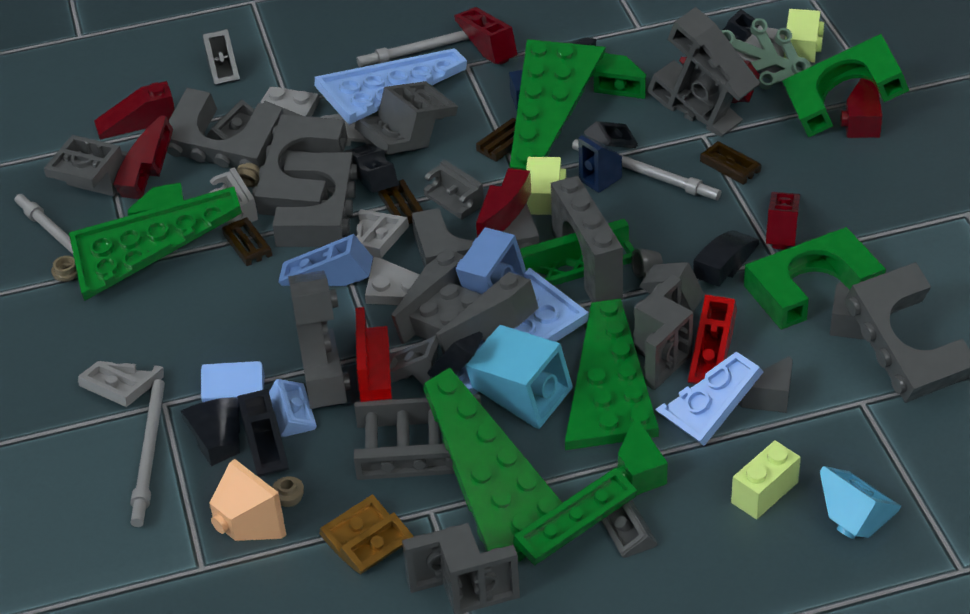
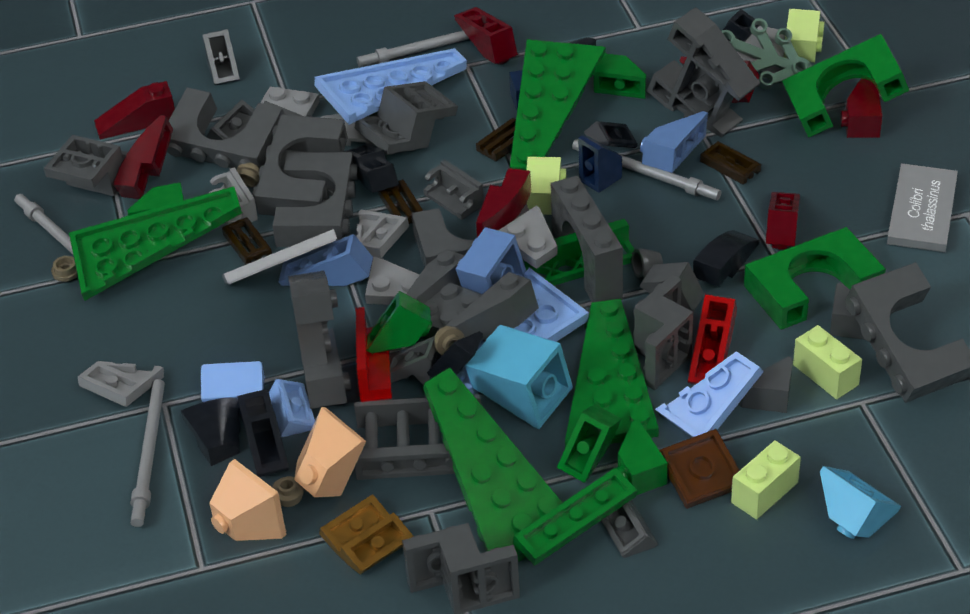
(279, 257): none -> light grey tile
(328, 456): none -> light nougat slope
(400, 324): none -> green slope
(446, 337): none -> dark tan plate
(533, 237): none -> light grey wing
(588, 442): none -> green slope
(673, 142): none -> medium blue slope
(700, 468): none -> reddish brown plate
(827, 362): none -> yellowish green brick
(922, 207): none -> light grey tile

